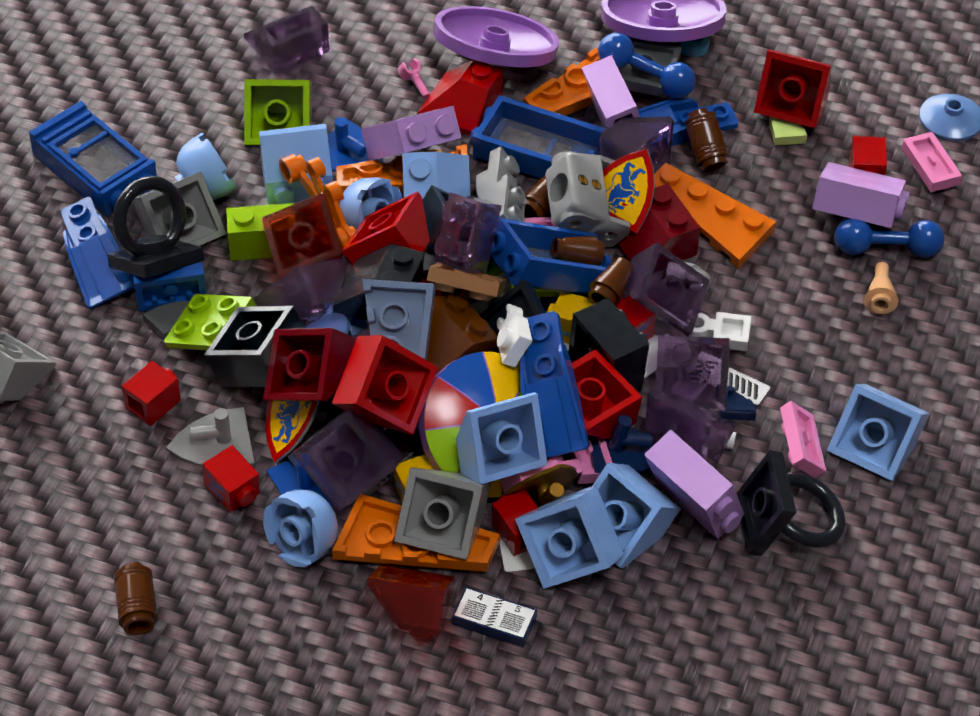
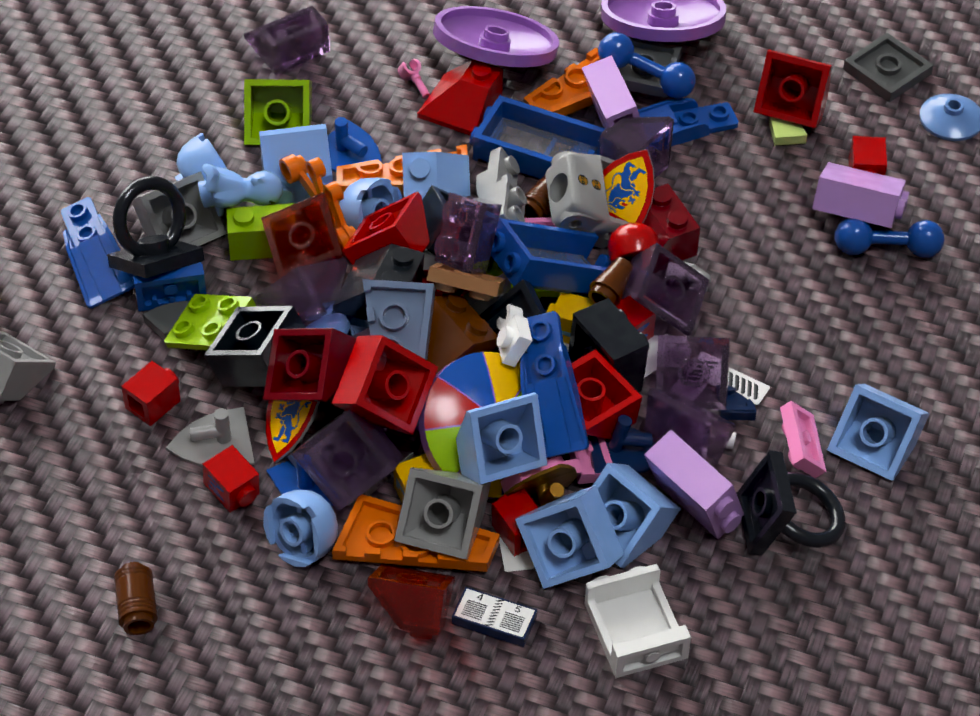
(89, 156): blue door -> none
(227, 189): none -> light blue animal
(411, 133): lavender brick -> none
(578, 249): reddish brown cone -> none
(630, 240): none -> red hair
(635, 621): none -> white panel
(695, 48): medium azure tile -> none
(706, 139): reddish brown head -> none
(721, 219): orange wing -> none
(725, 326): white plate -> none
(881, 294): light nougat cone -> none
(888, 67): none -> dark grey tile
(931, 162): bright pink plate -> none

